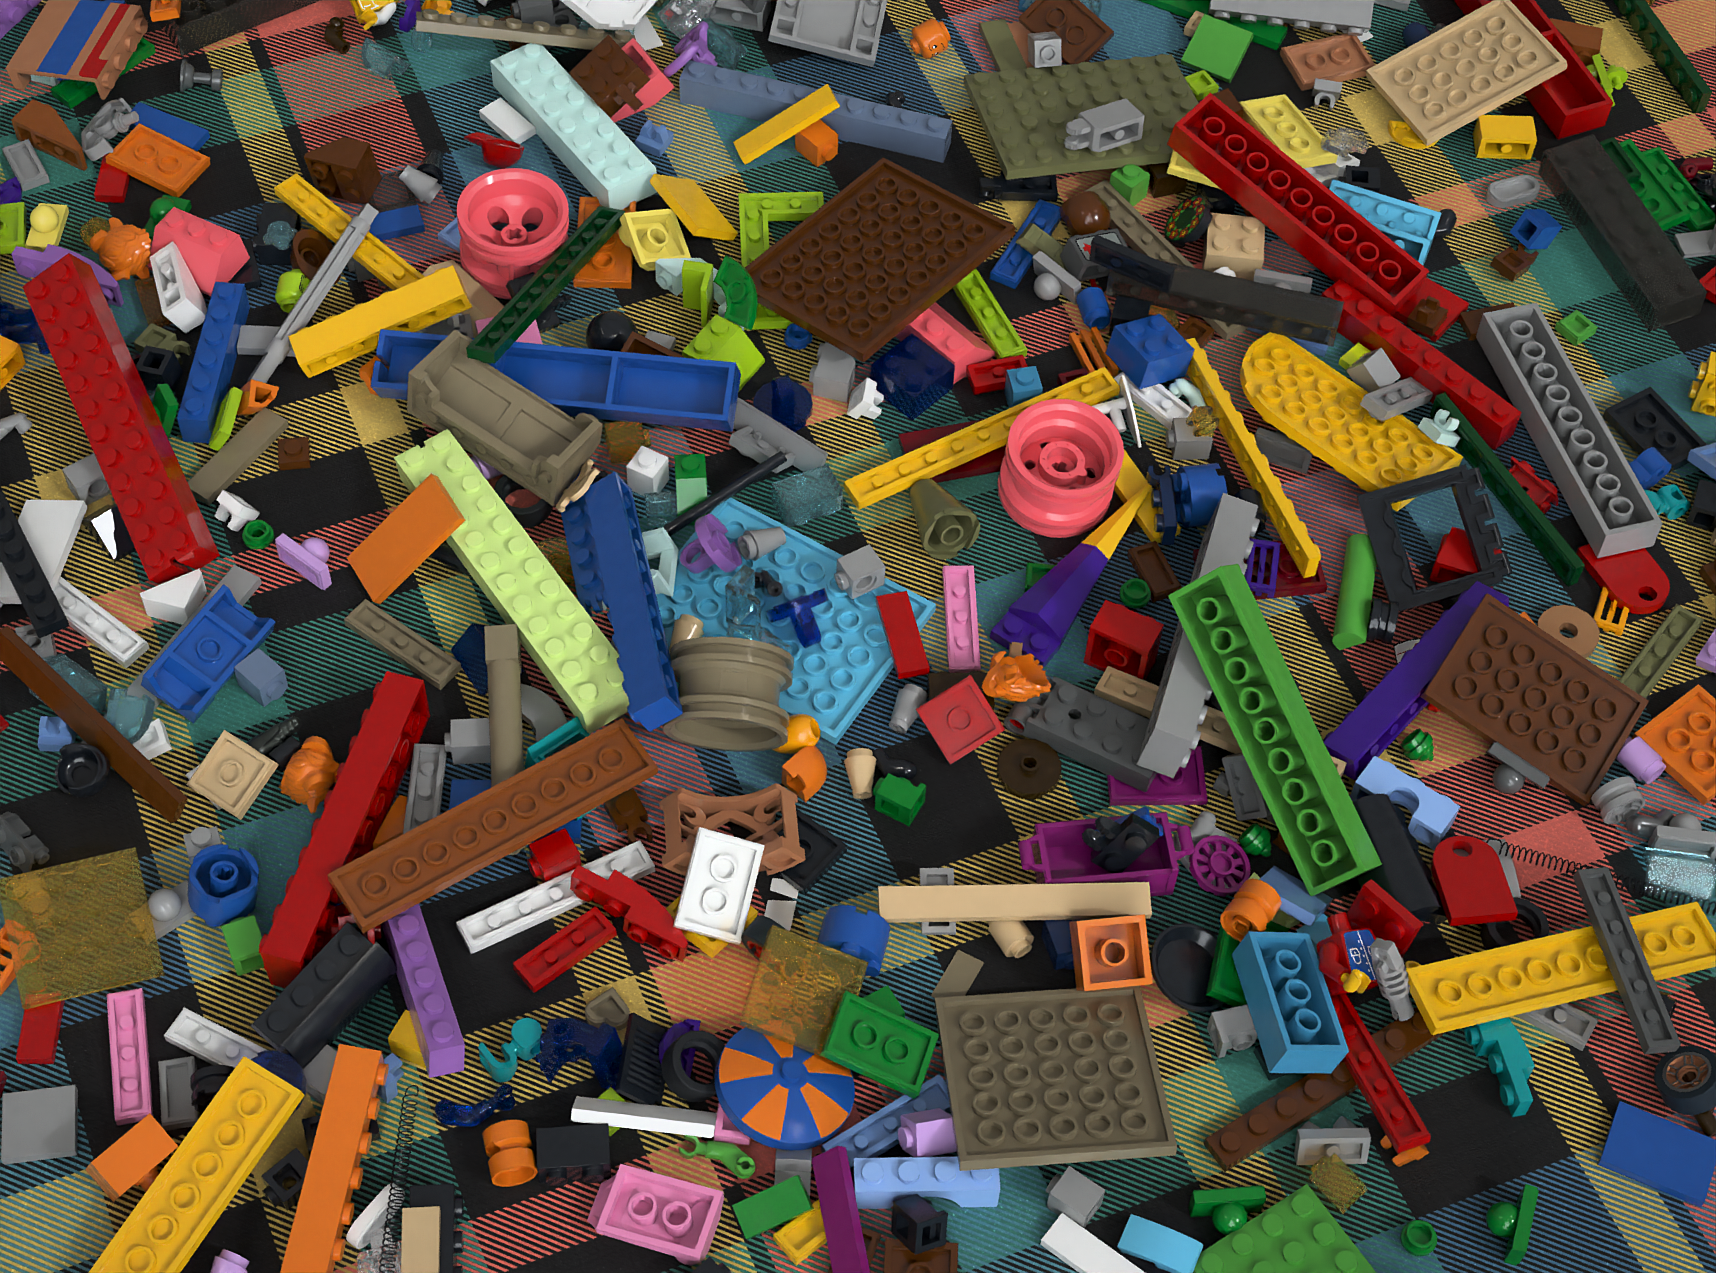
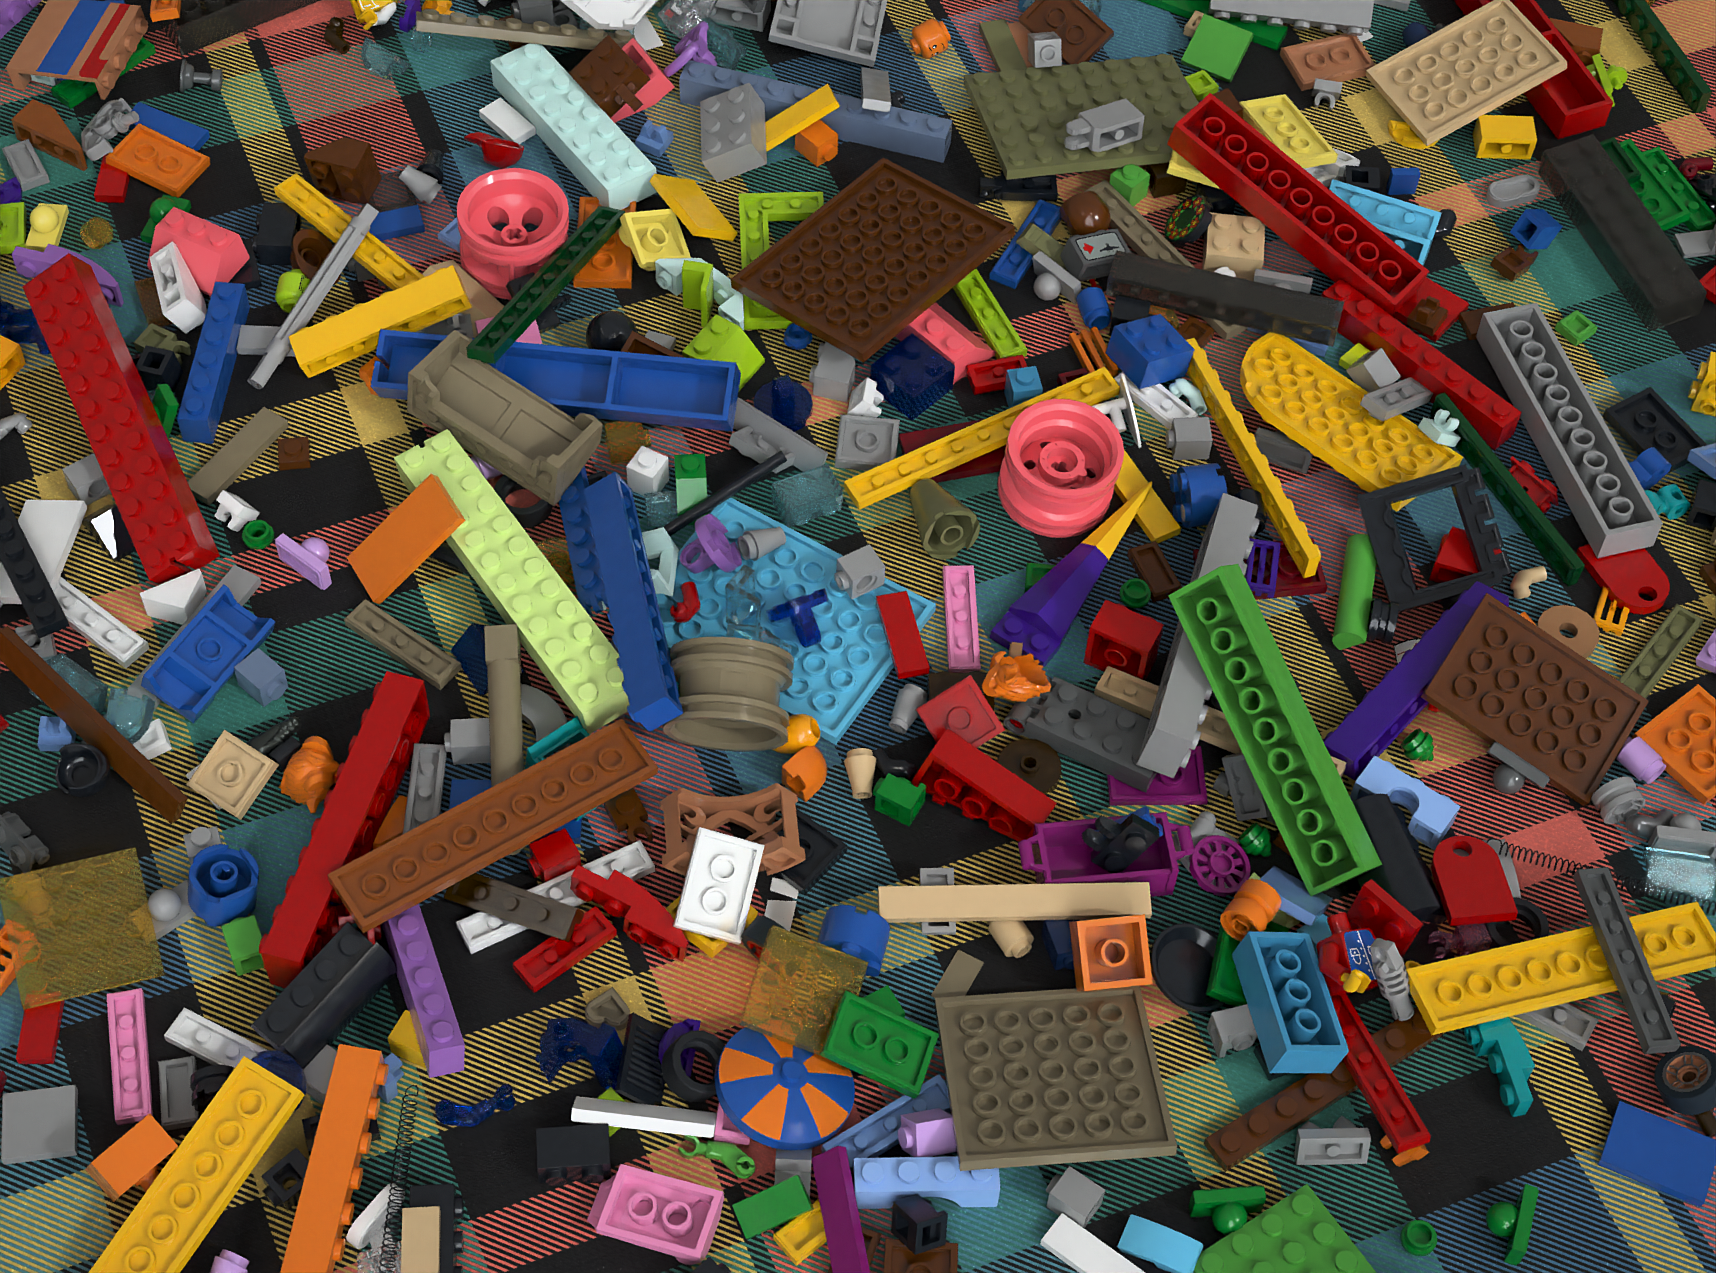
(123, 250): orange hair -> none
(225, 418): lime tile -> none
(256, 397): orange brick -> none
(279, 234): clear light blue plate -> none
(509, 1153): orange wheel -> none
(516, 905): none -> dark brown hinge
(524, 1044): teal leg -> none
(579, 486): tan piece -> none
(686, 628): tan cone -> none
(690, 605): none -> red arm
(733, 132): none -> light grey brick
(739, 293): green tile -> none
(768, 584): black arm -> none
(866, 442): none -> light grey tile
(875, 89): none -> light grey tile
(982, 788): none -> red wedge
(1131, 263): black tile -> none
(1163, 500): dark blue plate -> none
(1202, 420): clear yellow wheel -> none
(1337, 1182): clear yellow brick -> none
(1344, 141): clear tile -> none
(1403, 181): none -> blue tile
(1465, 940): none -> clear pink piece
(1524, 578): none -> tan arm

